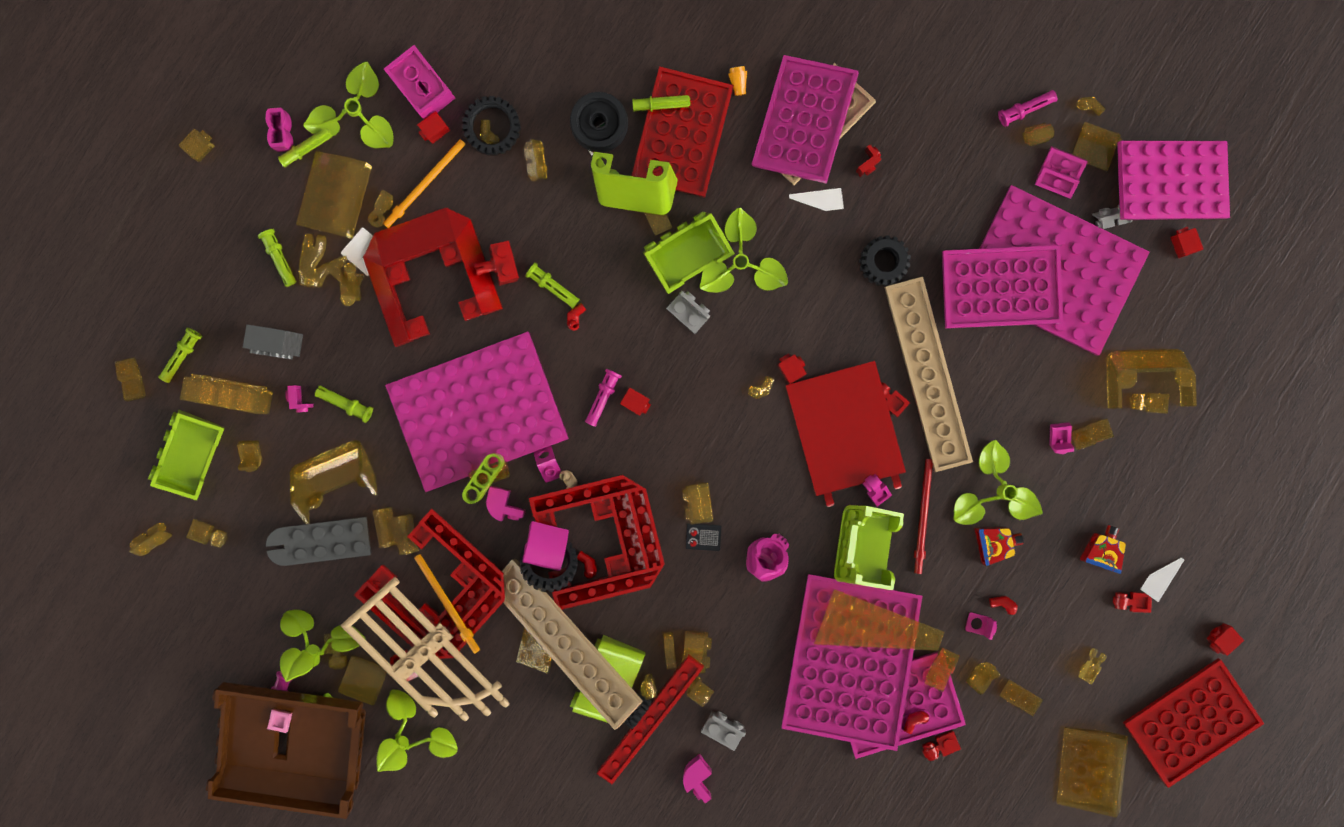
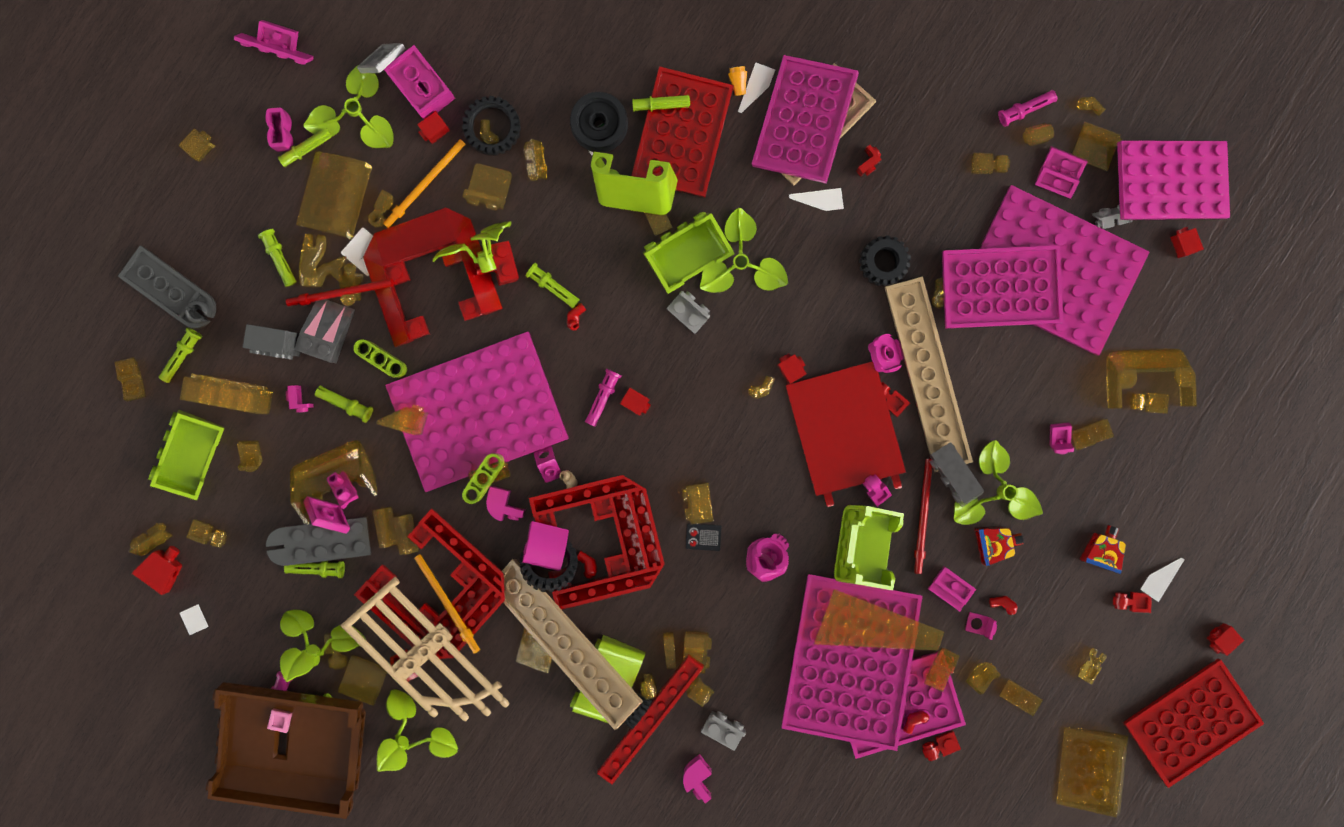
(160, 570): none -> red torso
(168, 288): none -> dark grey plate
(194, 619): none -> white sticker
(276, 40): none -> dark pink bracket
(306, 299): none -> red bar
(324, 569): none -> lime pin
(325, 330): none -> flat silver slope
(326, 515): none -> dark pink plate
(342, 488): none -> dark pink hips
(371, 357): none -> lime beam
(381, 58): none -> light grey tile
(407, 420): none -> clear yellow slope
(485, 257): none -> lime plant
(488, 187): none -> clear yellow bracket
(757, 84): none -> white sticker
(878, 350): none -> dark pink plate
(938, 297): none -> clear yellow arm
(951, 588): none -> dark pink plate
(956, 474): none -> flat silver wedge
(983, 163): none -> clear yellow plate

